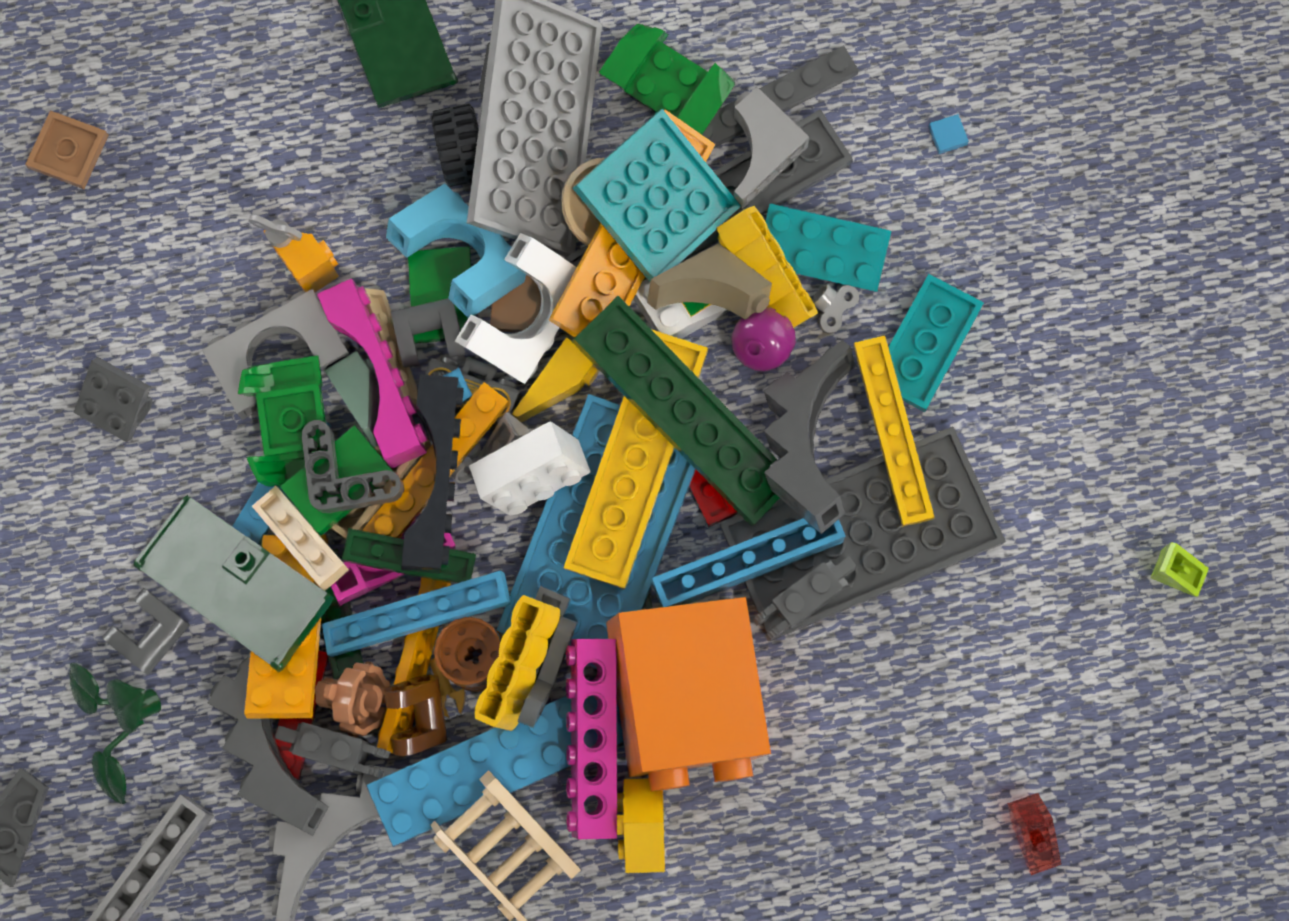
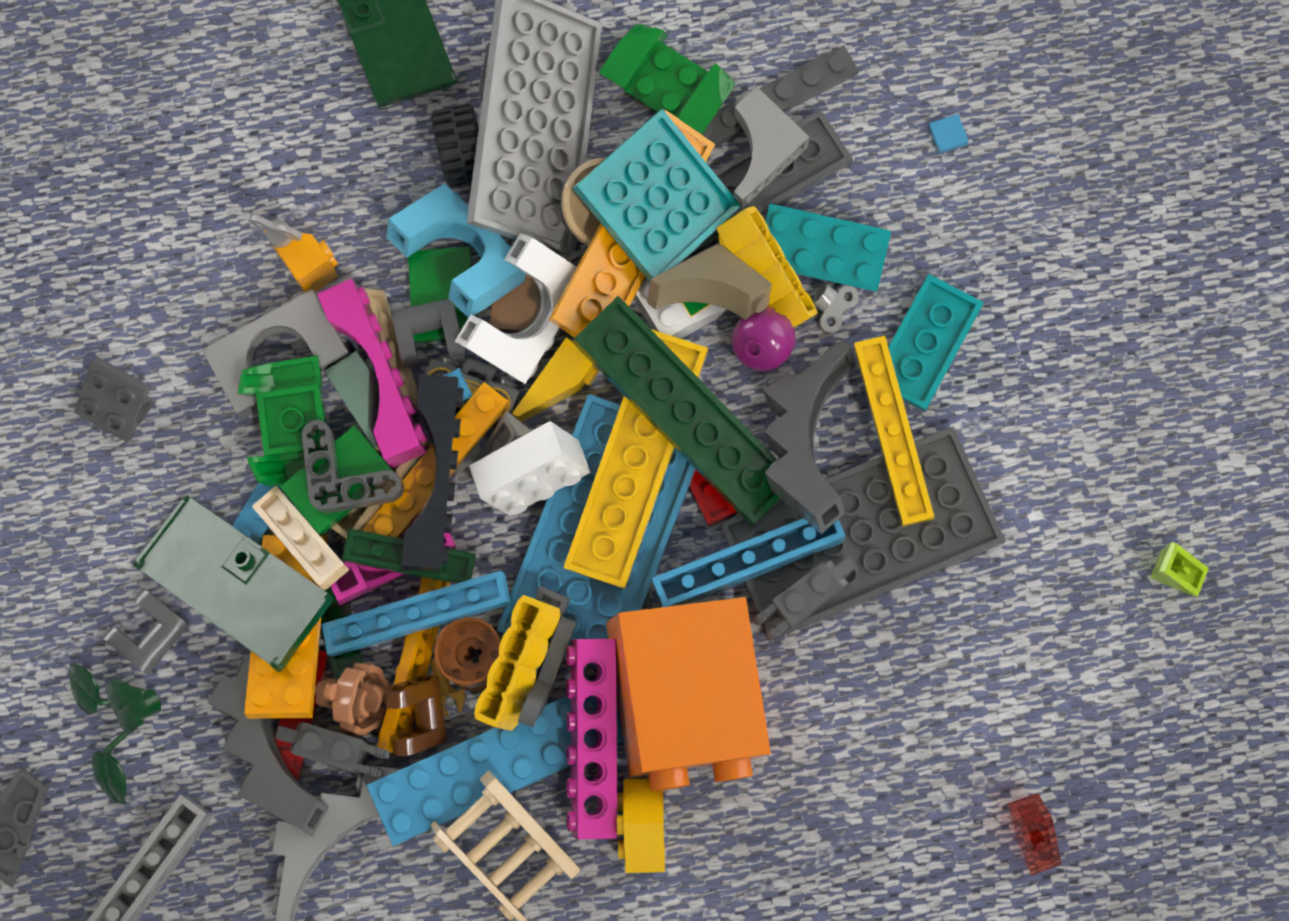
(67, 149): medium nougat plate -> none

